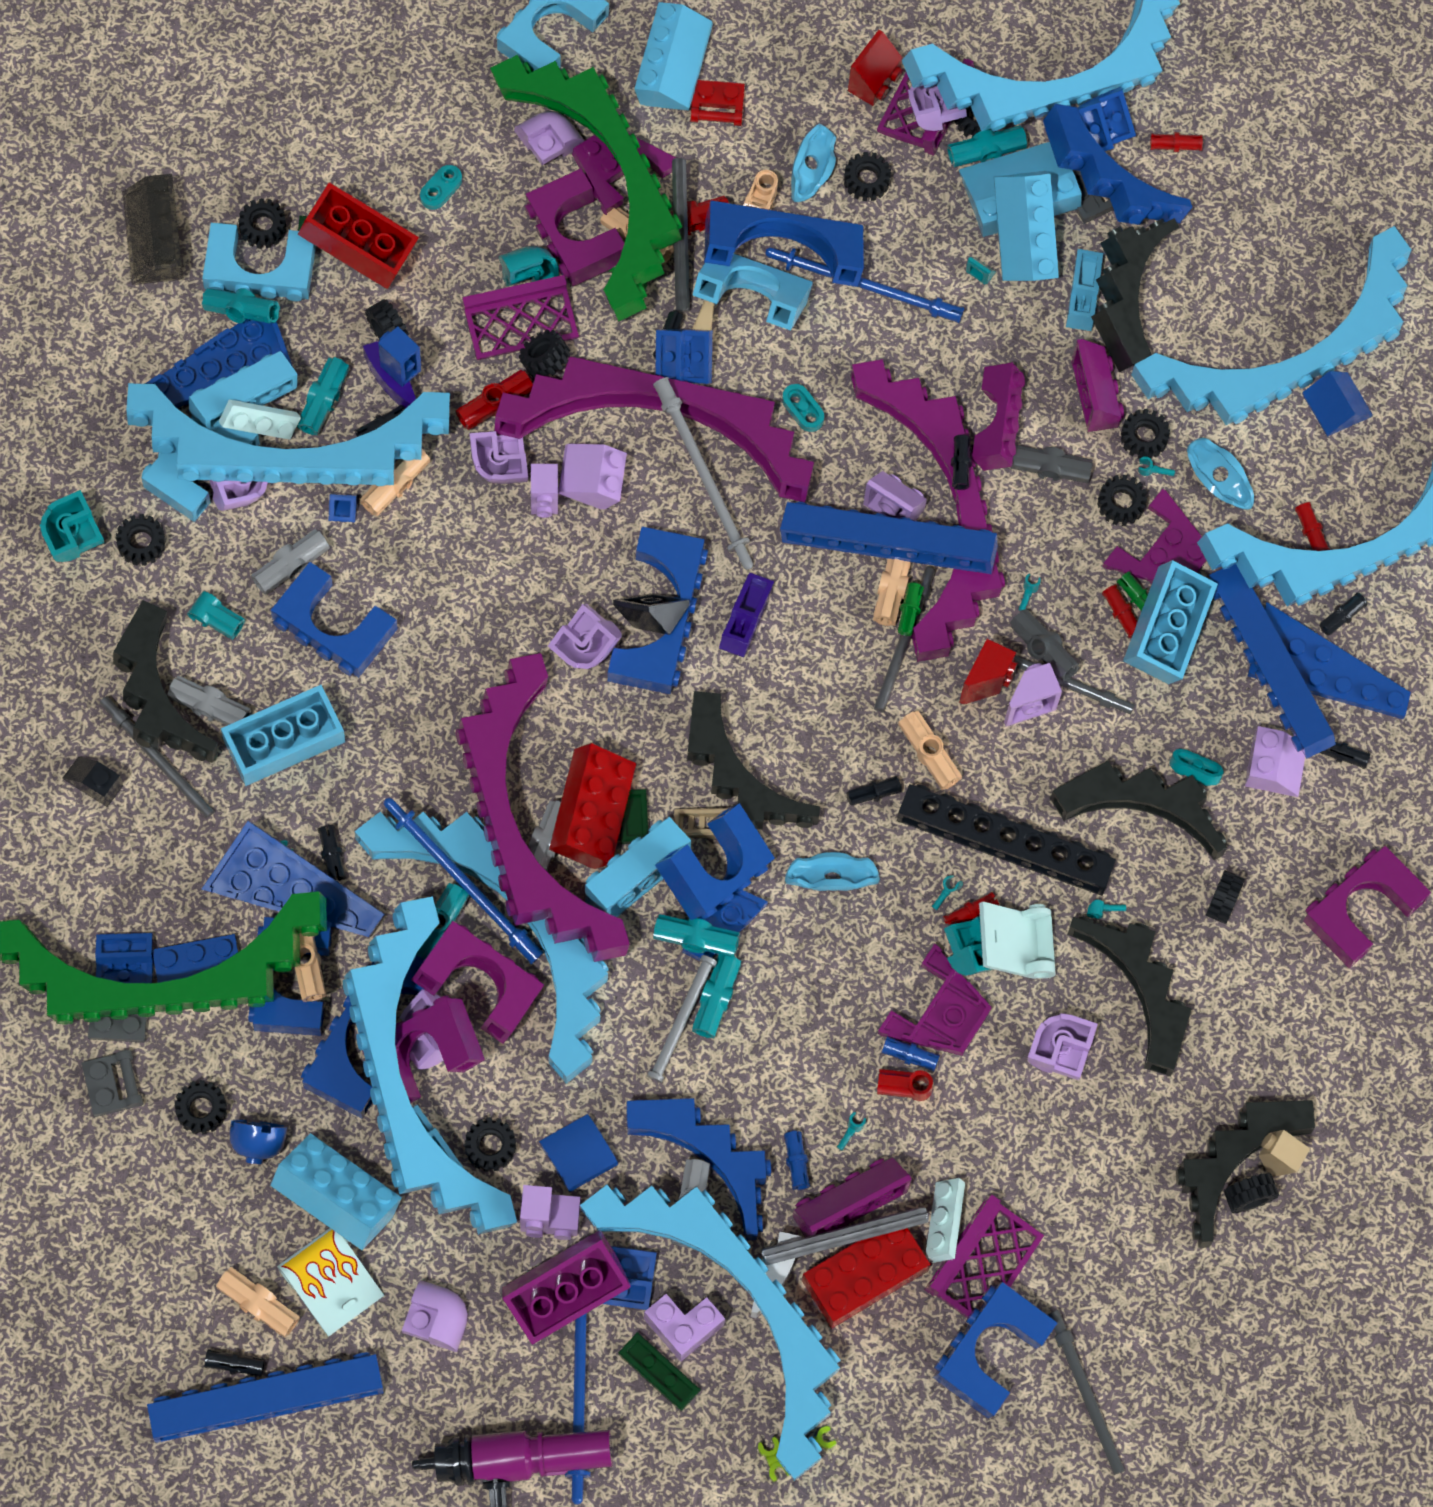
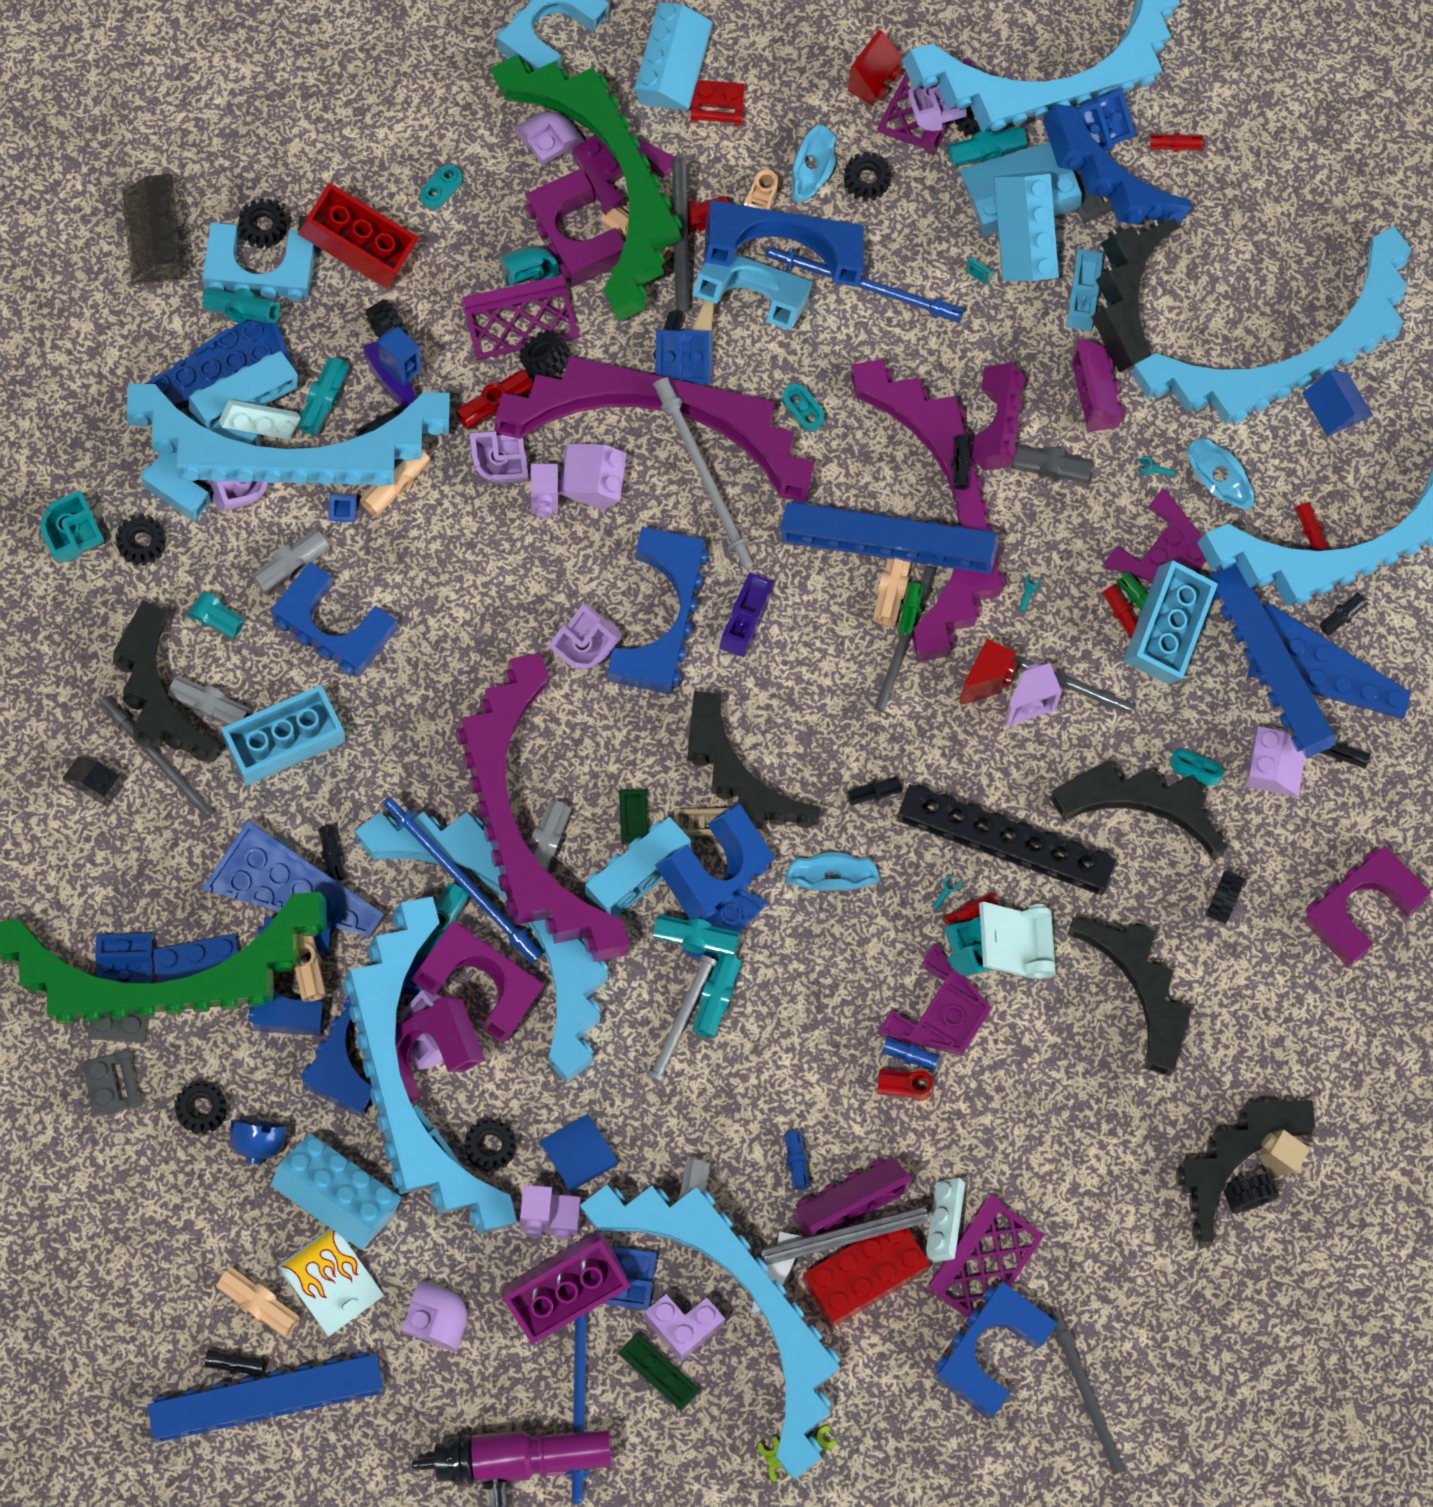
(592, 806): red brick -> none
(652, 611): black slope -> none
(676, 1122): blue arch -> none
(852, 1128): teal hand -> none
(893, 499): lavender slope -> none
(939, 763): light nougat piece -> none
(1044, 645): dark grey piece -> none
(1062, 1045): lavender brick -> none
(1096, 908): teal hand -> none
(1125, 486): black tyre -> none
(1145, 420): black tyre -> none

